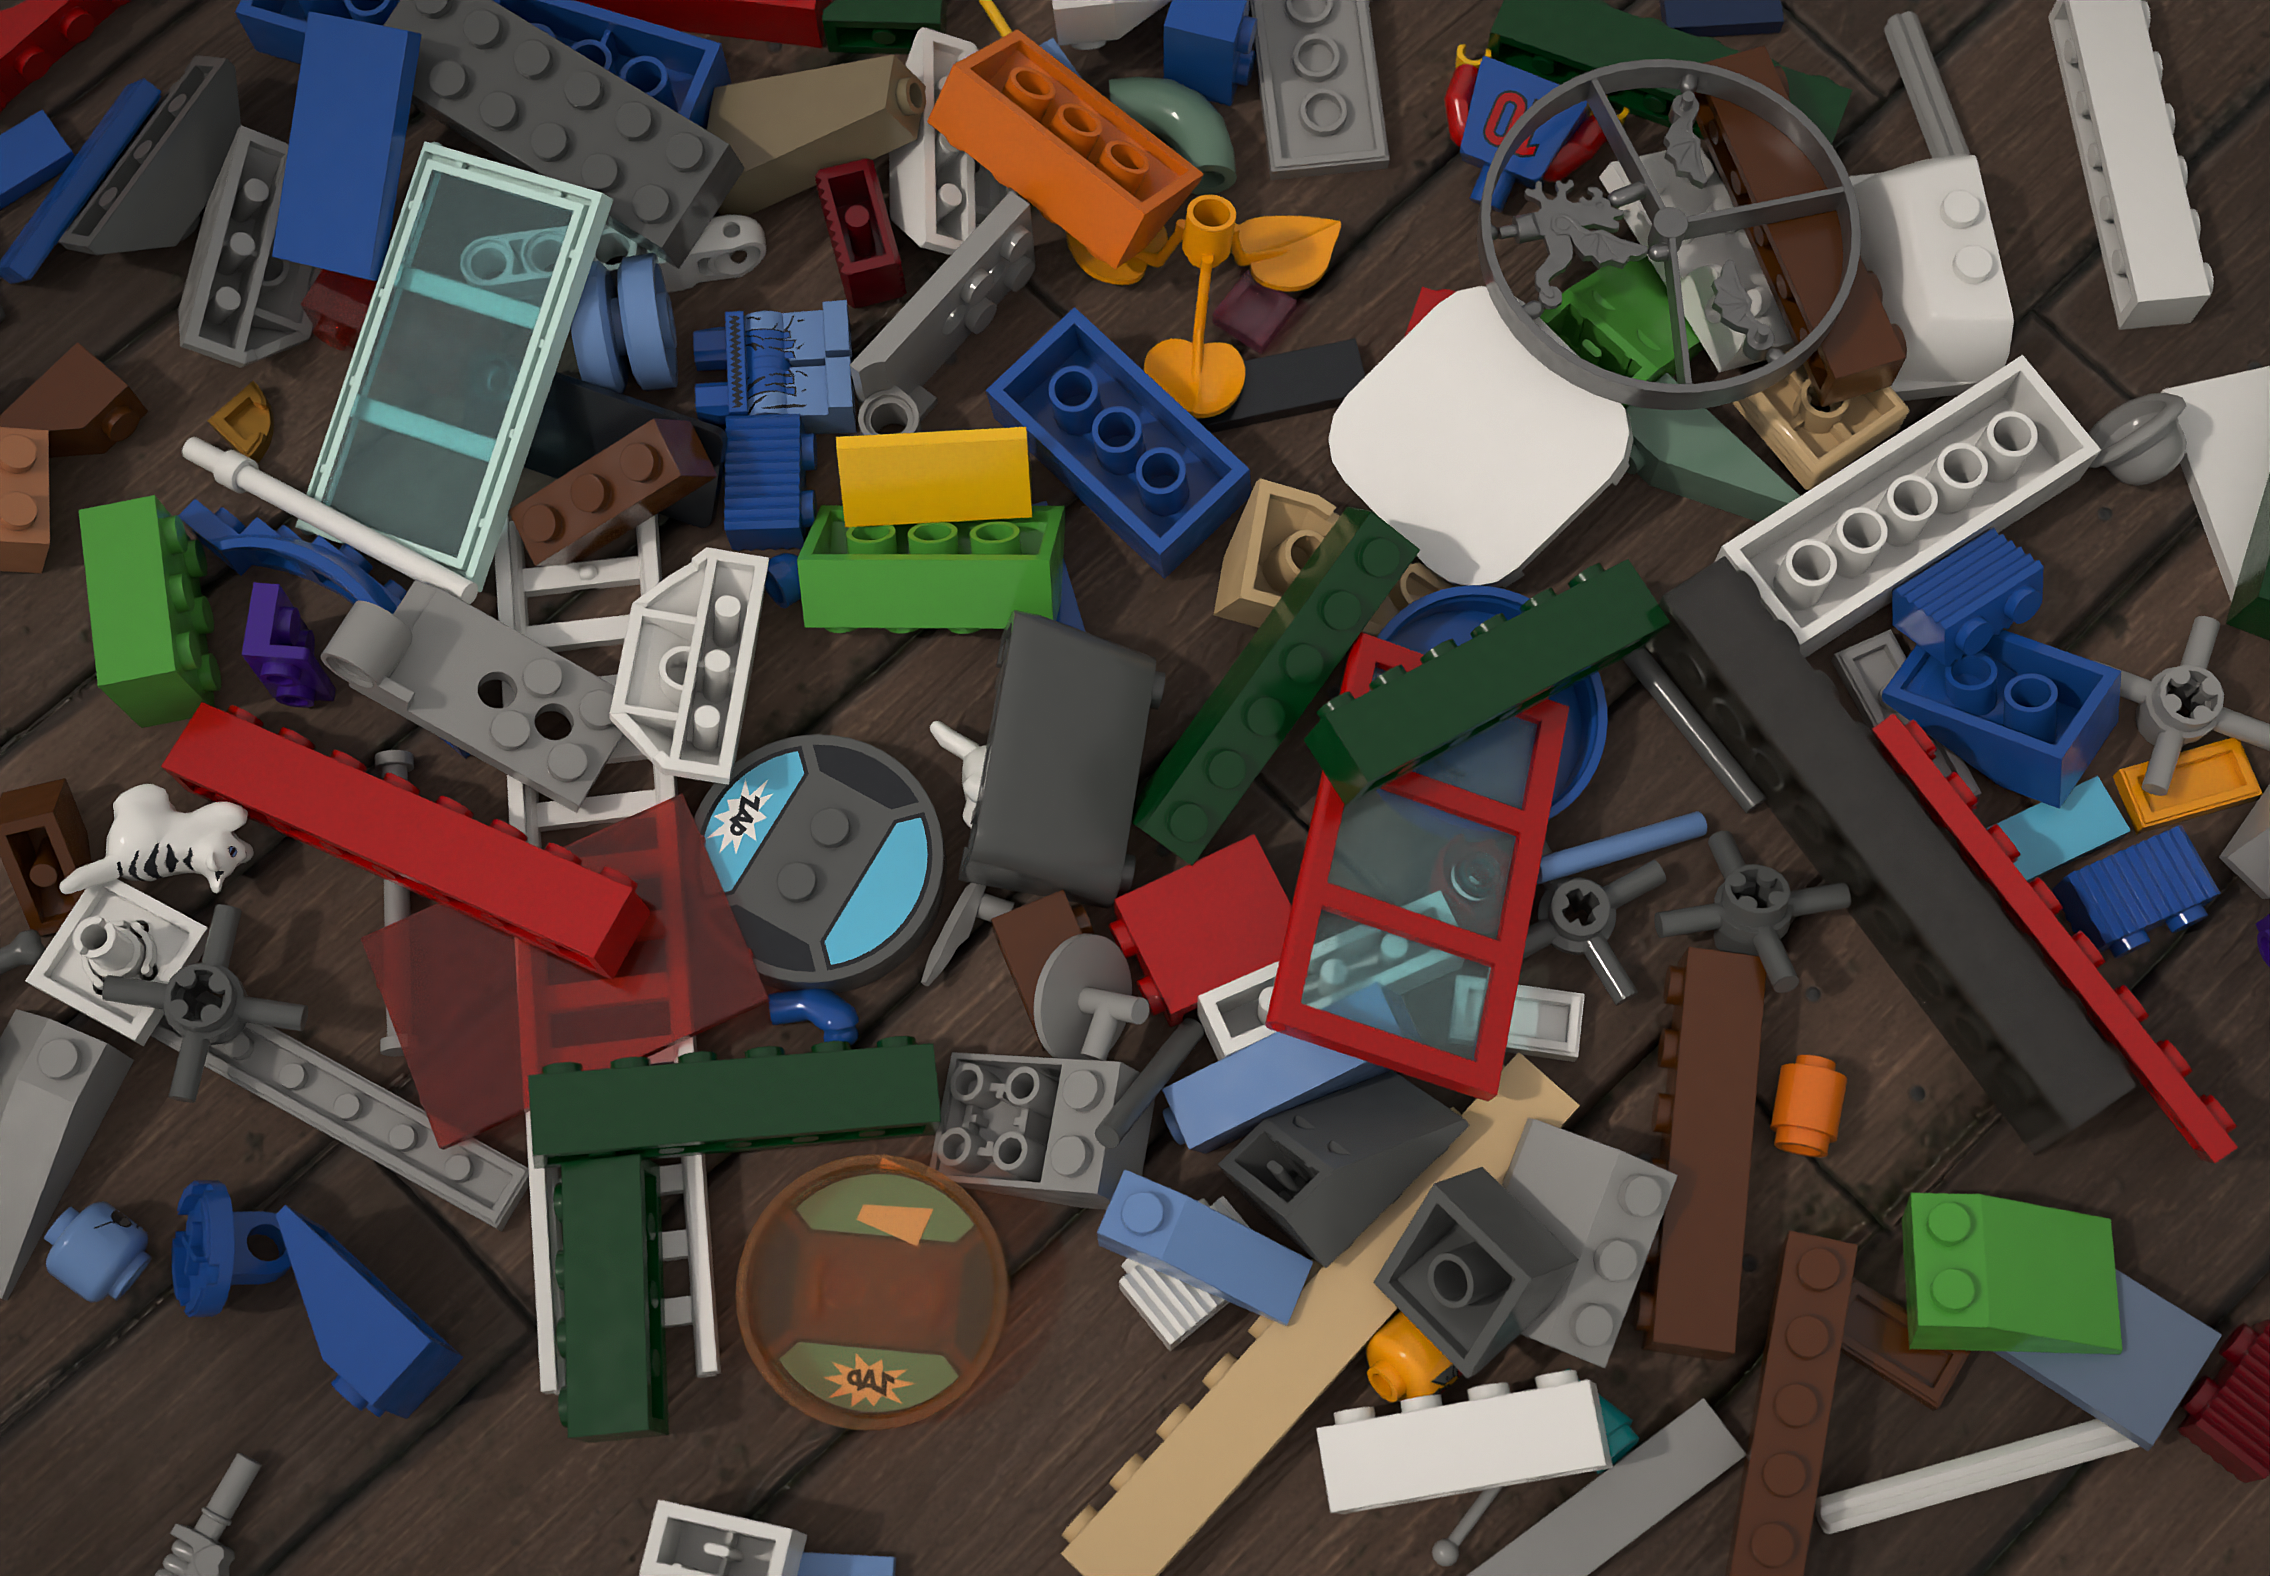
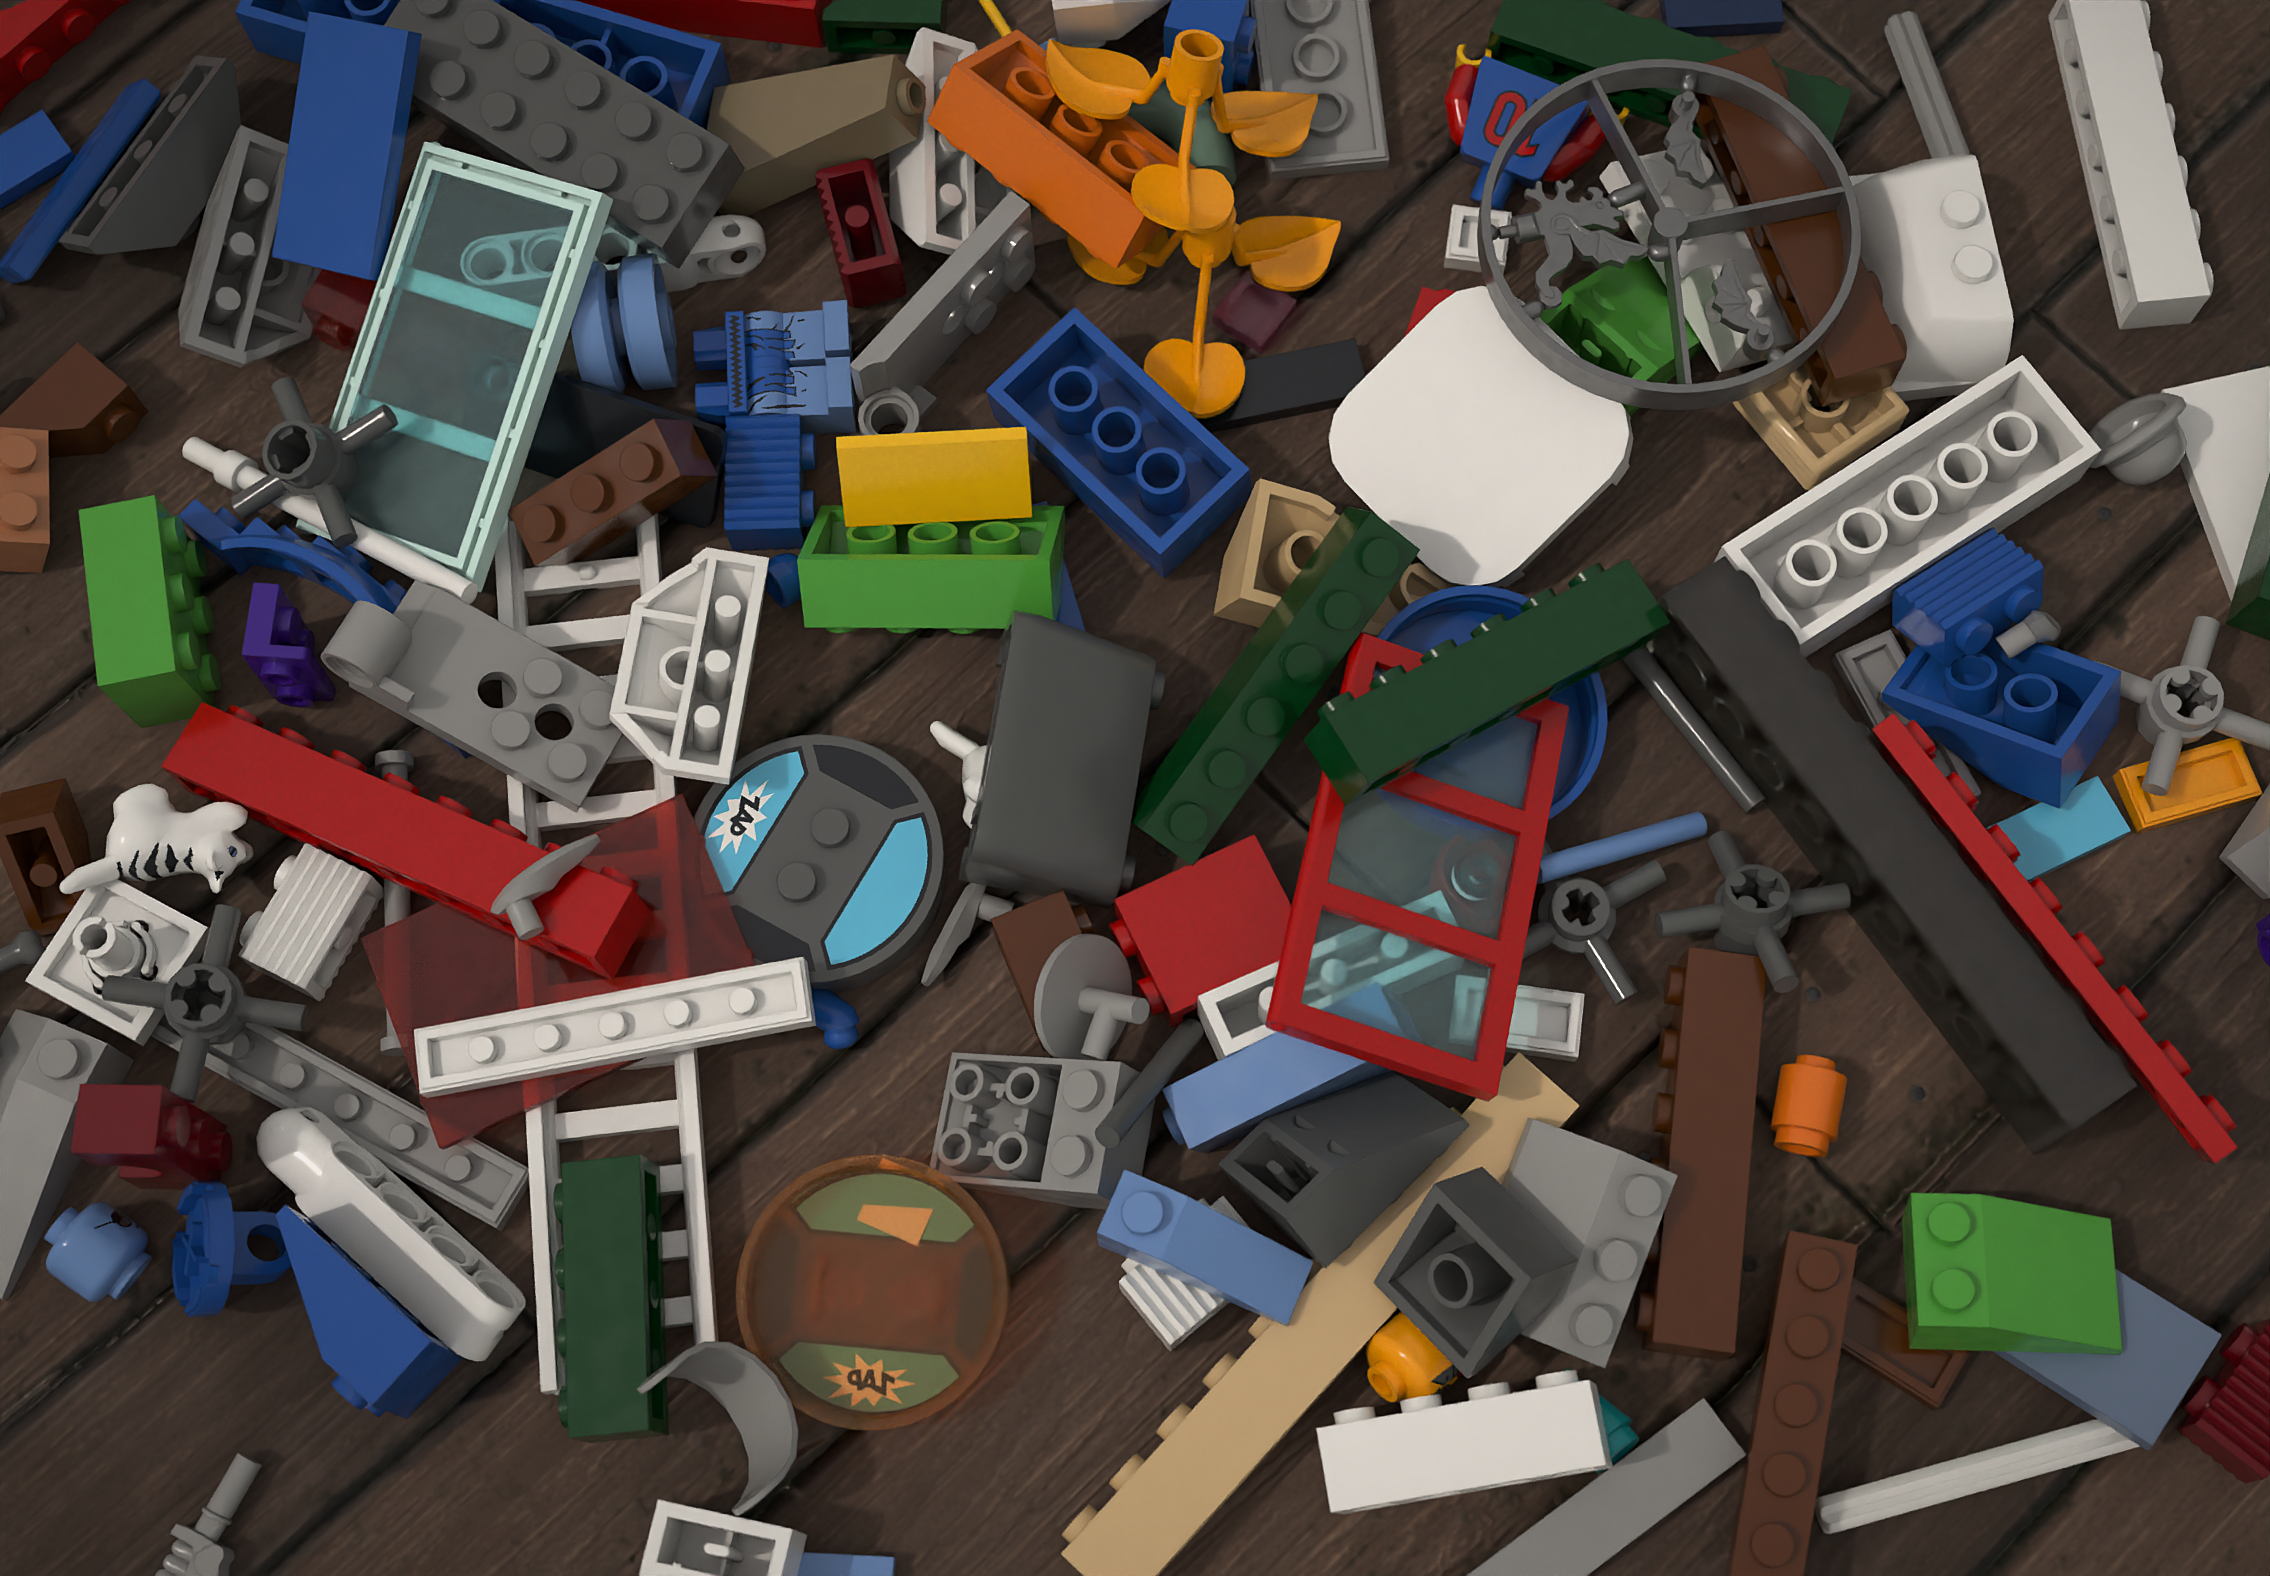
(150, 1135): none -> dark red arch
(246, 422): pearl gold tile -> none
(310, 921): none -> white brick
(312, 461): none -> dark grey bar
(390, 1231): none -> white piece
(536, 880): none -> light grey bar
(614, 1027): none -> white tile
(734, 1103): dark green brick -> none
(754, 1403): none -> light grey piece
(1182, 198): none -> light orange plant
(1446, 1551): light grey hinge -> none
(1462, 238): none -> white tile
(1703, 461): sand green slope -> none
(2033, 629): none -> light grey bar
(2137, 892): blue brick -> none

